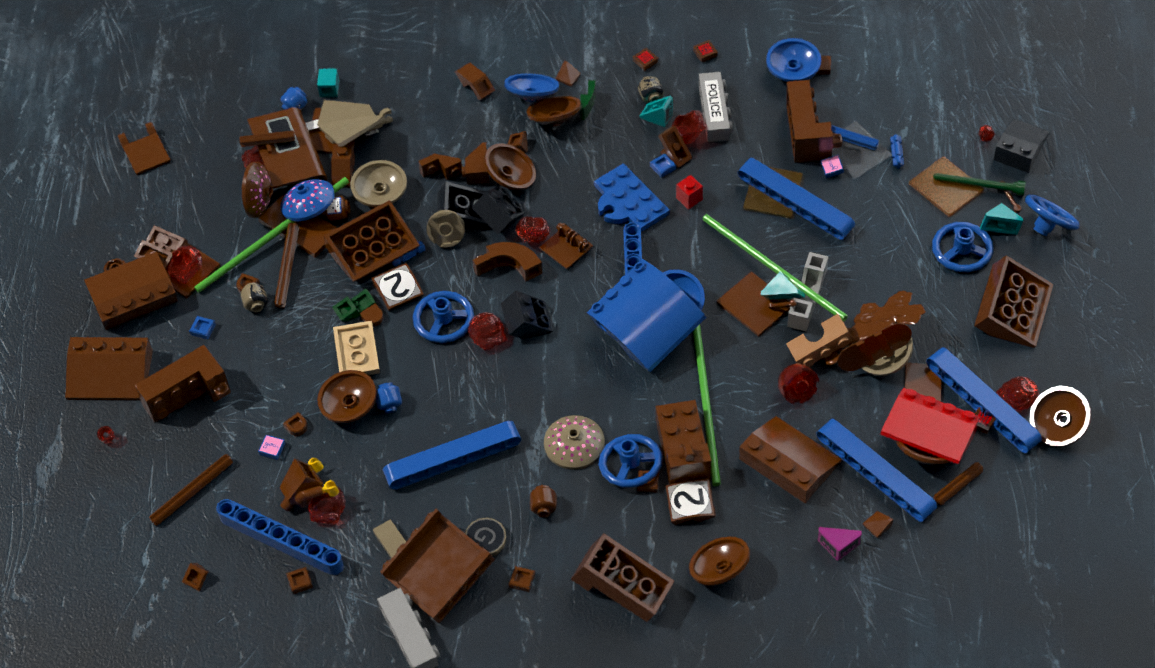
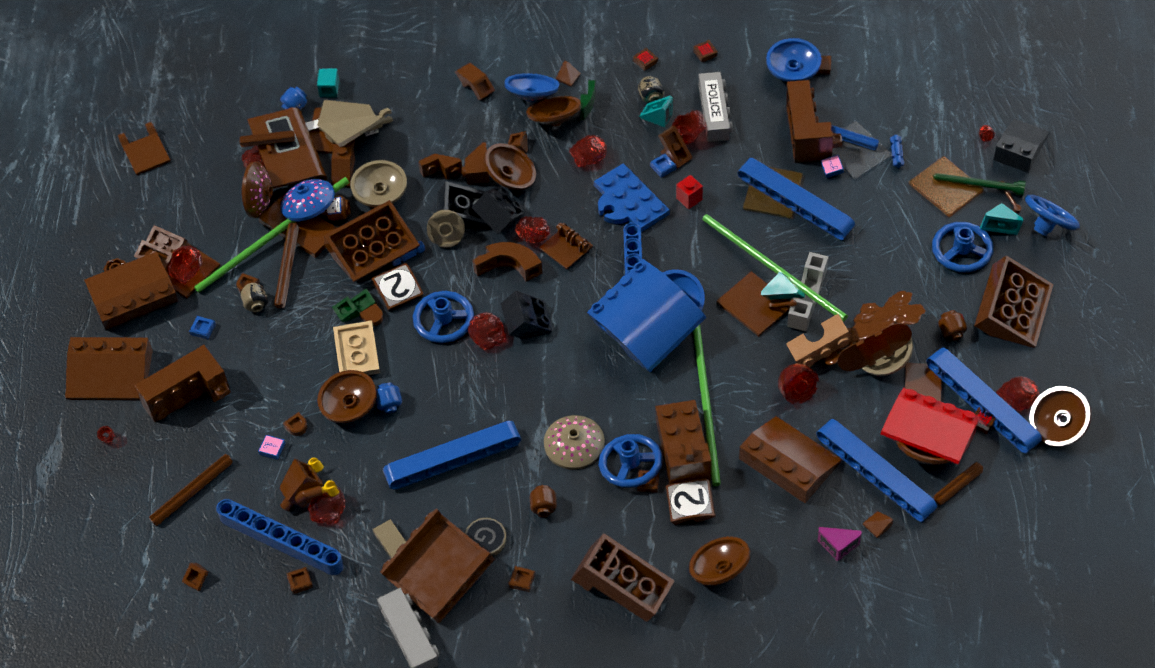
(588, 151): none -> clear red hair
(952, 325): none -> reddish brown head

